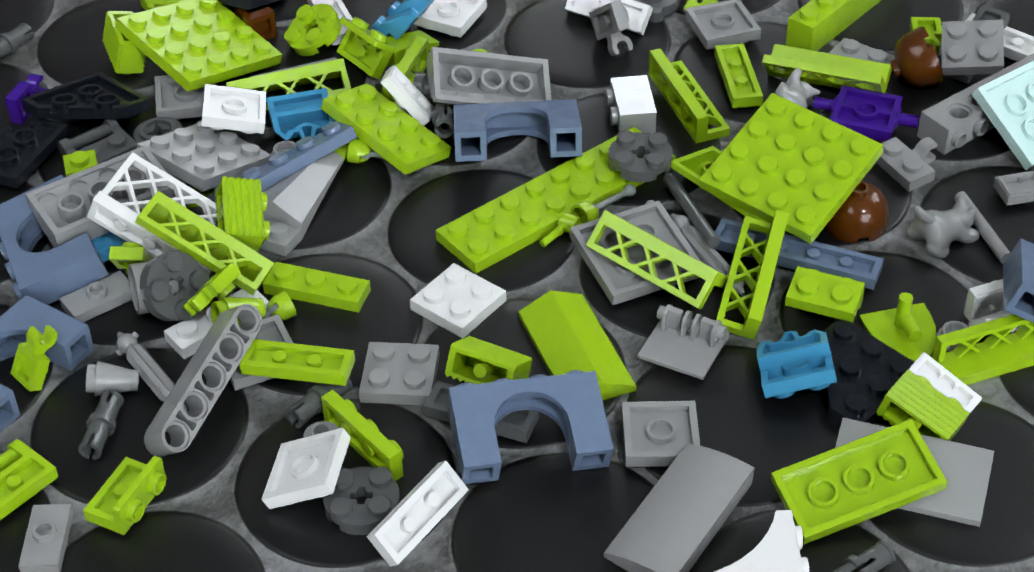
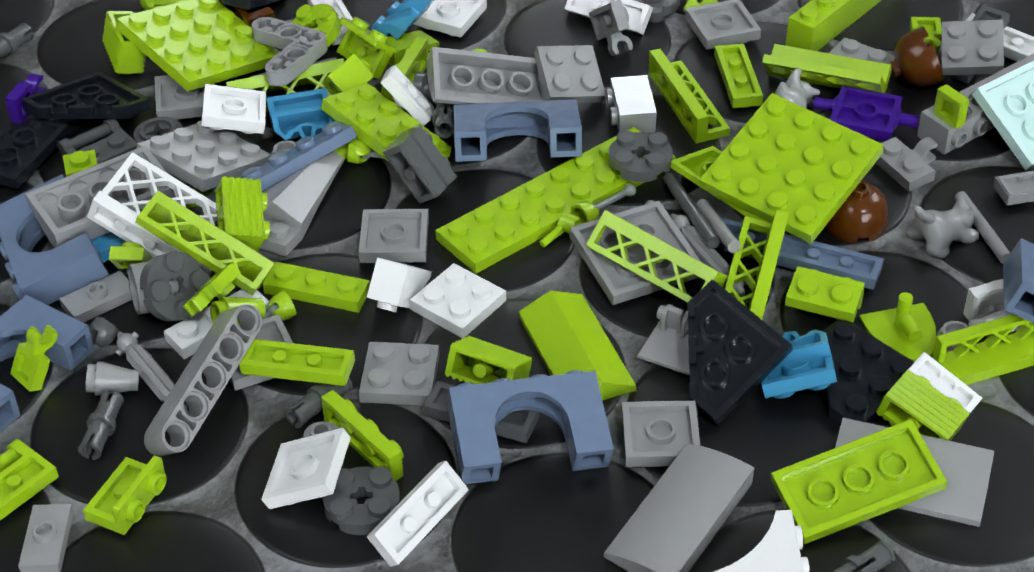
(102, 332): none -> dark grey hinge
(299, 44): none -> light grey beam
(348, 75): none -> lime brick
(394, 235): none -> light grey plate
(396, 284): none -> white slope
(419, 164): none -> dark grey brick
(569, 73): none -> light grey plate
(718, 226): none -> light grey bar
(728, 351): none -> black plate
(951, 106): none -> lime plate

